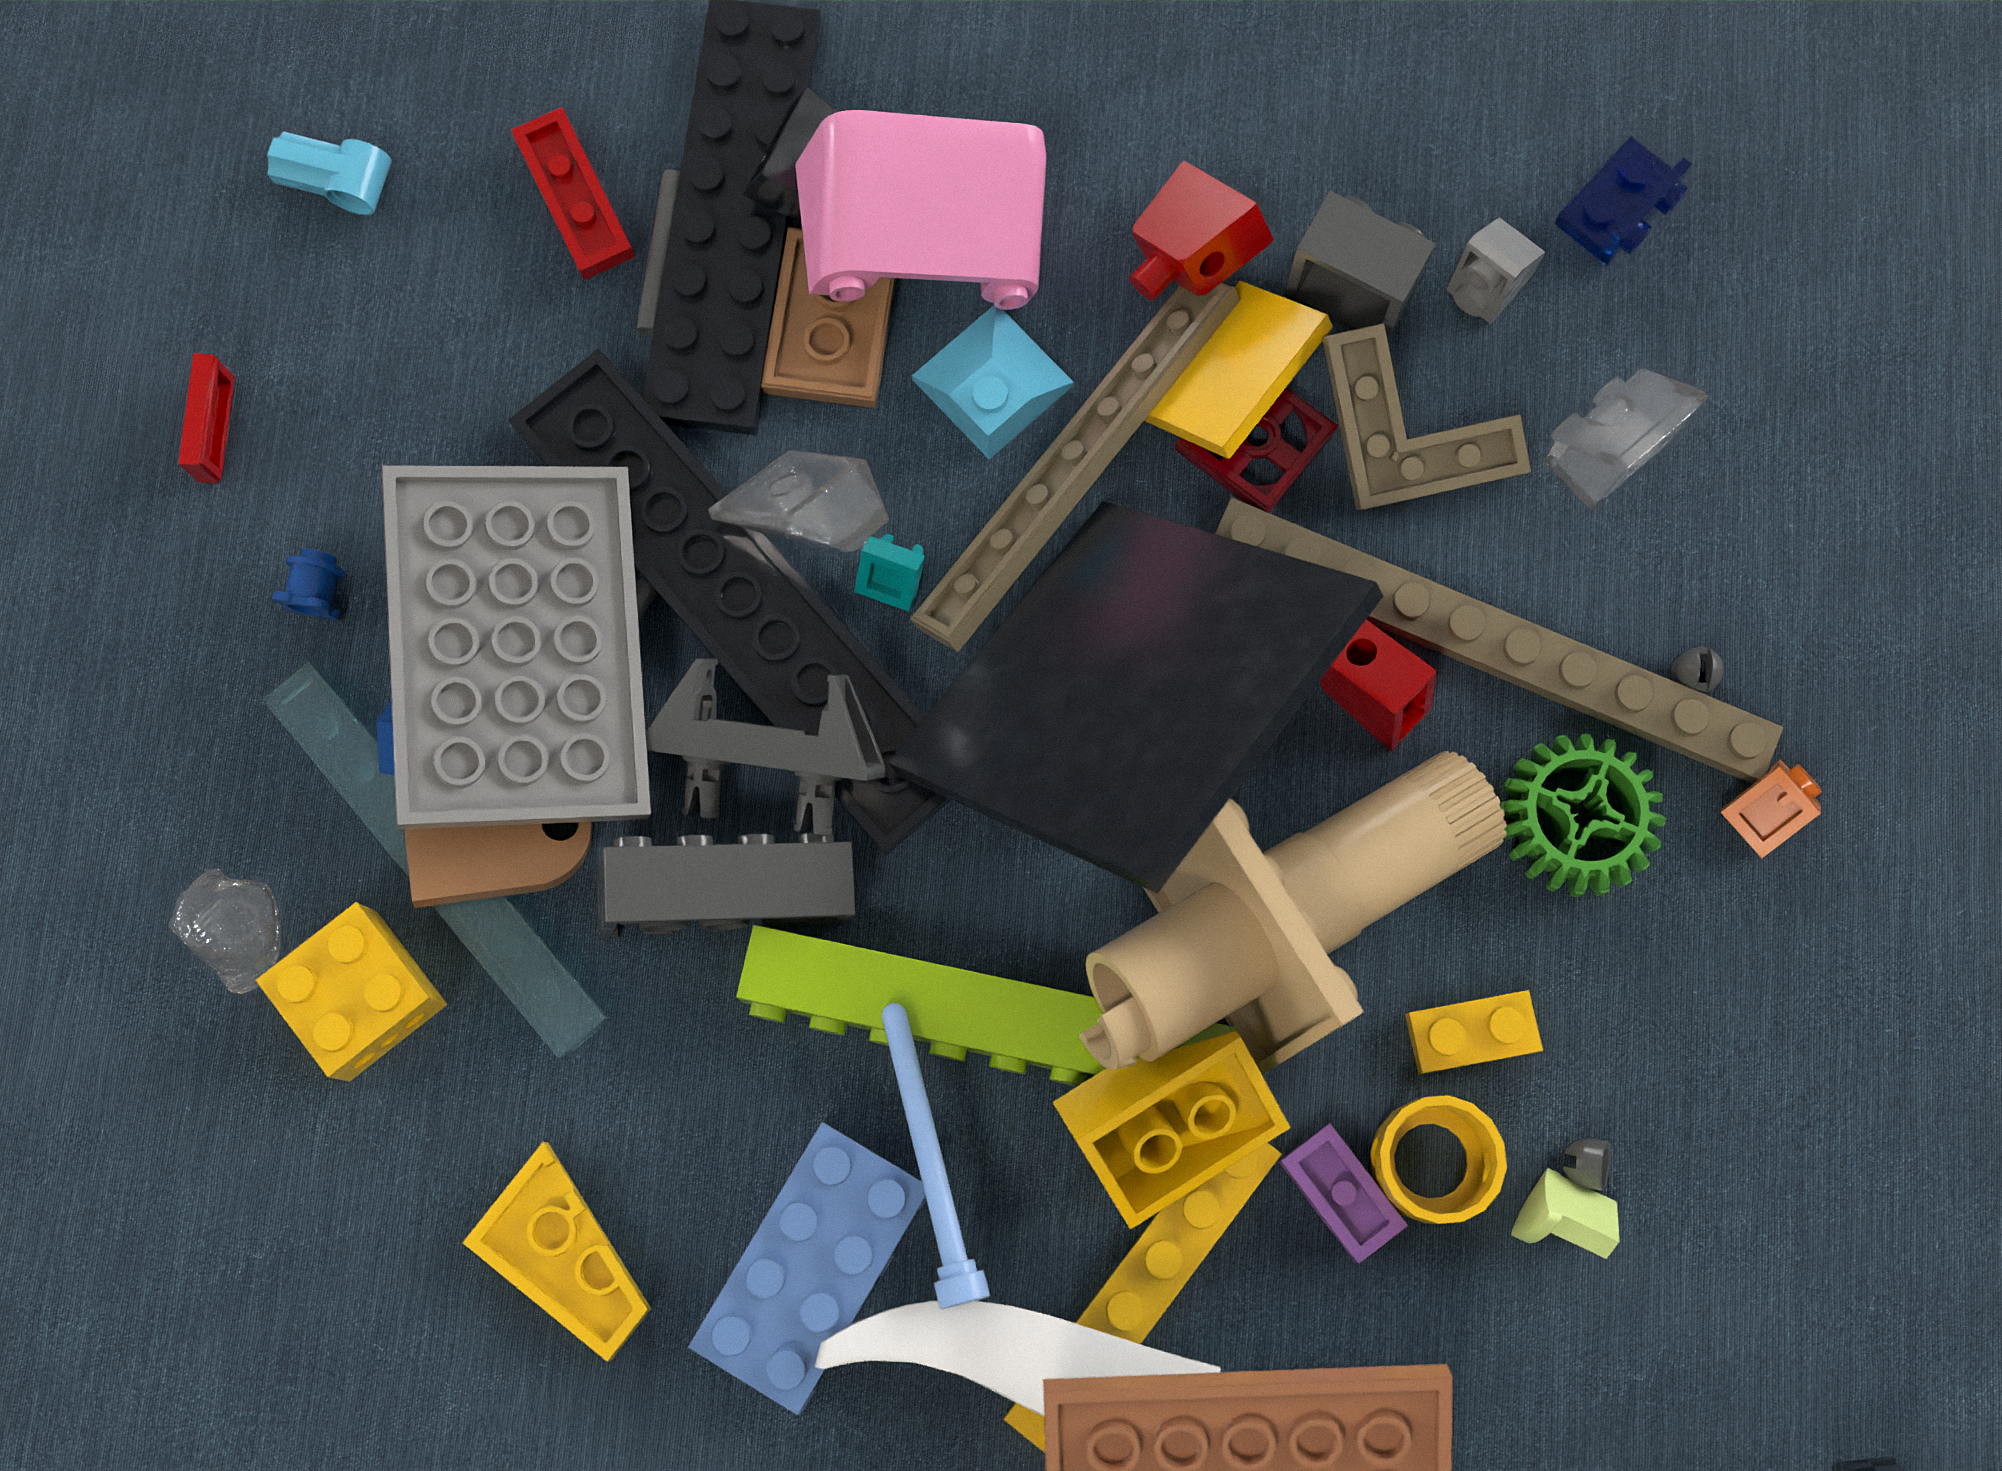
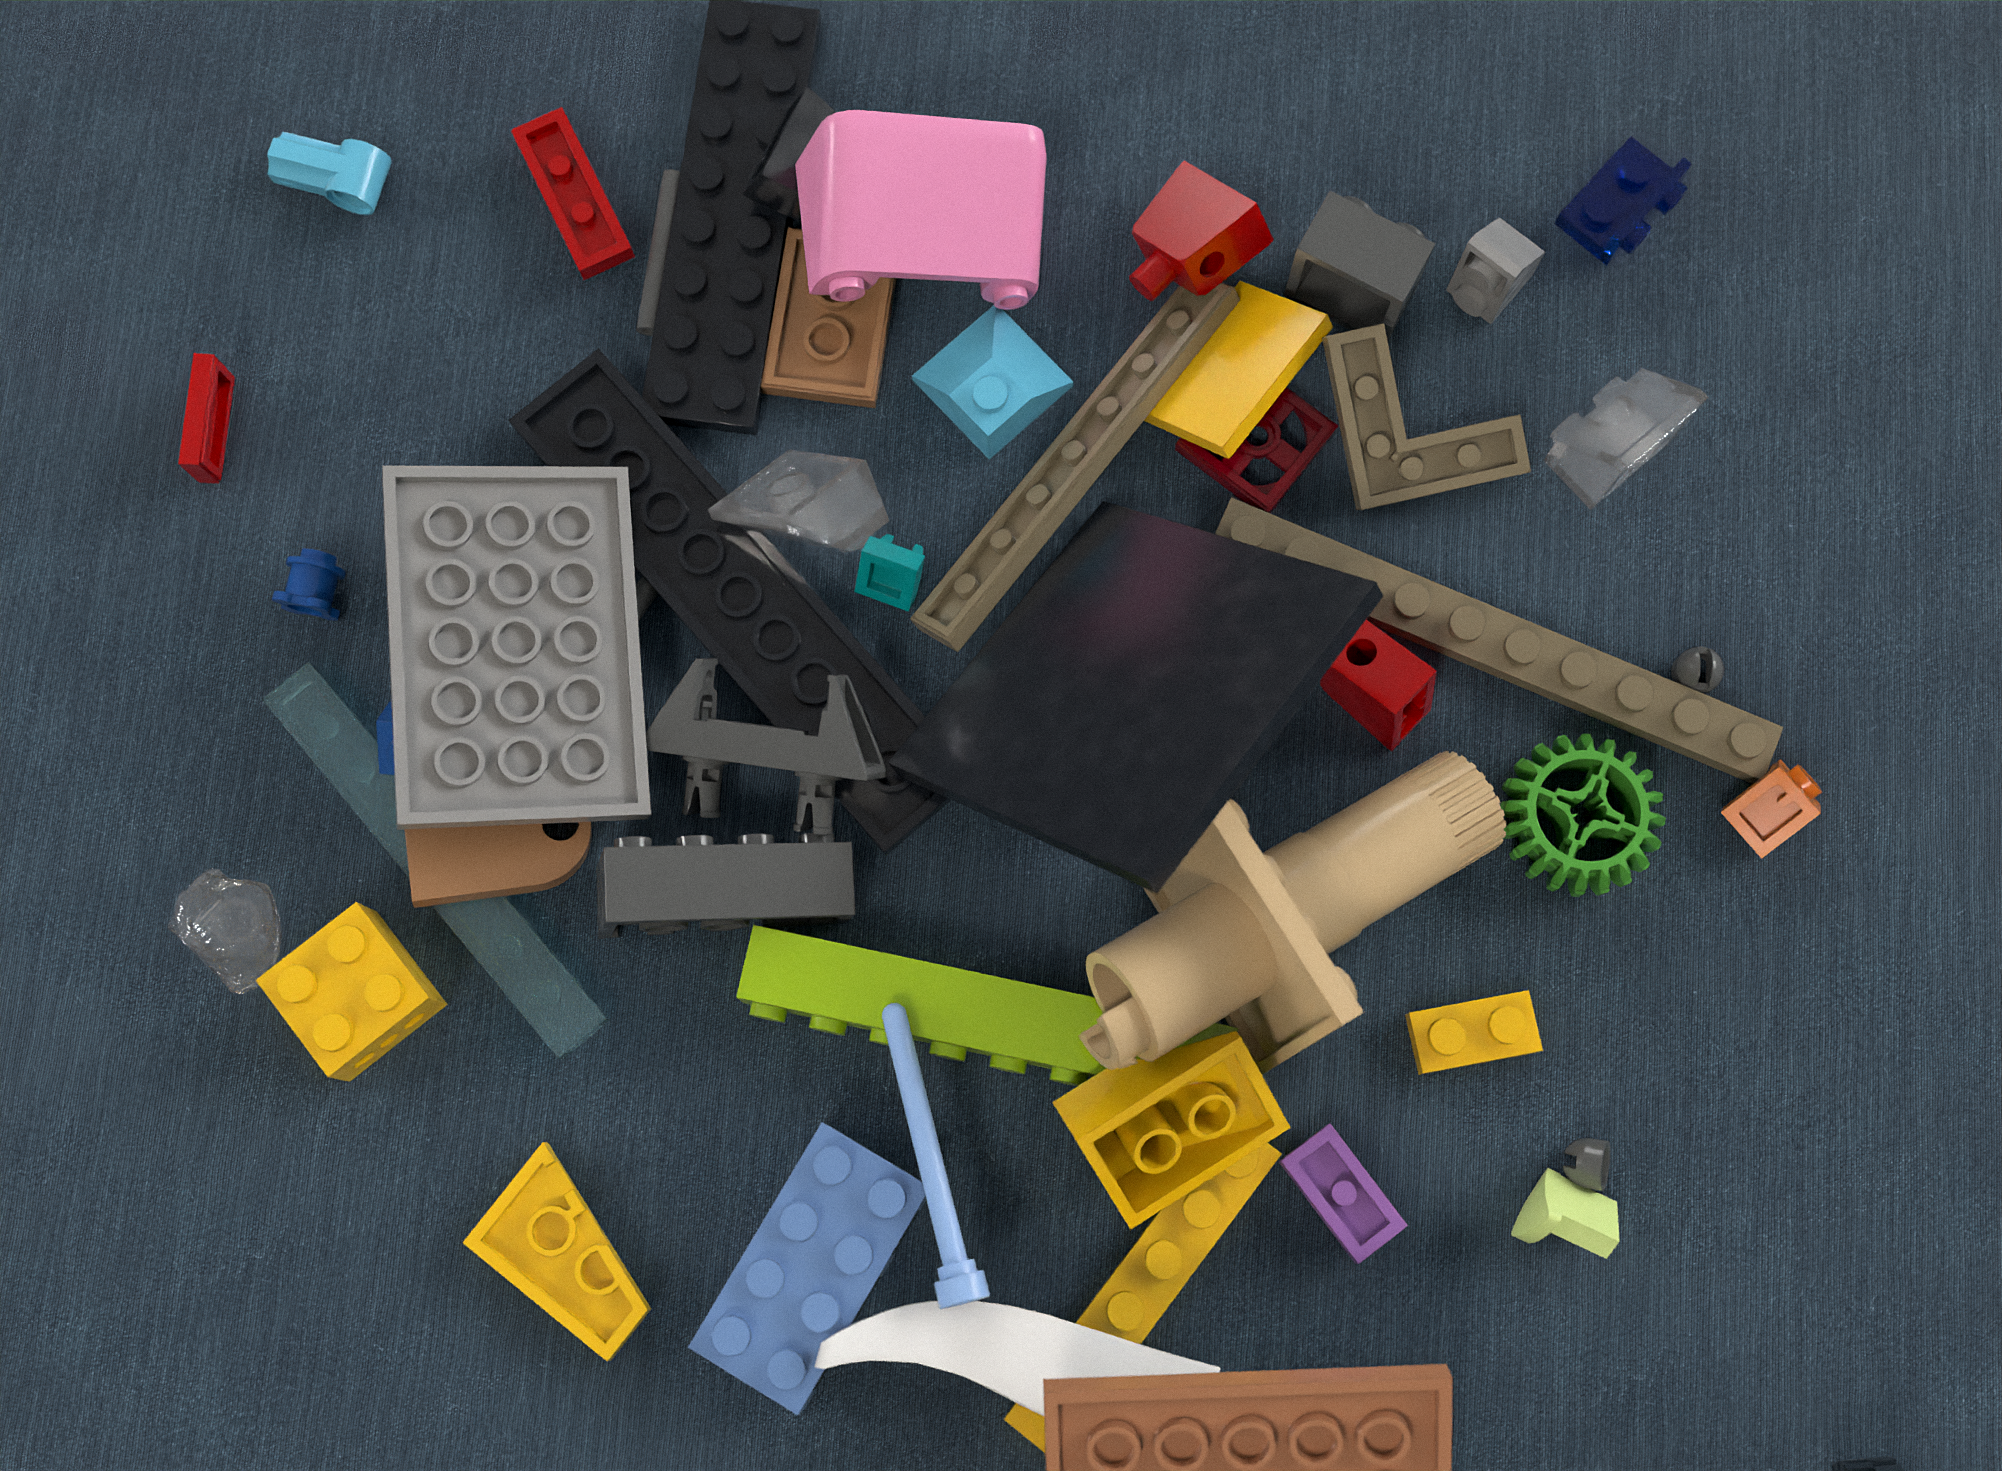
(1483, 1153): yellow piece -> none

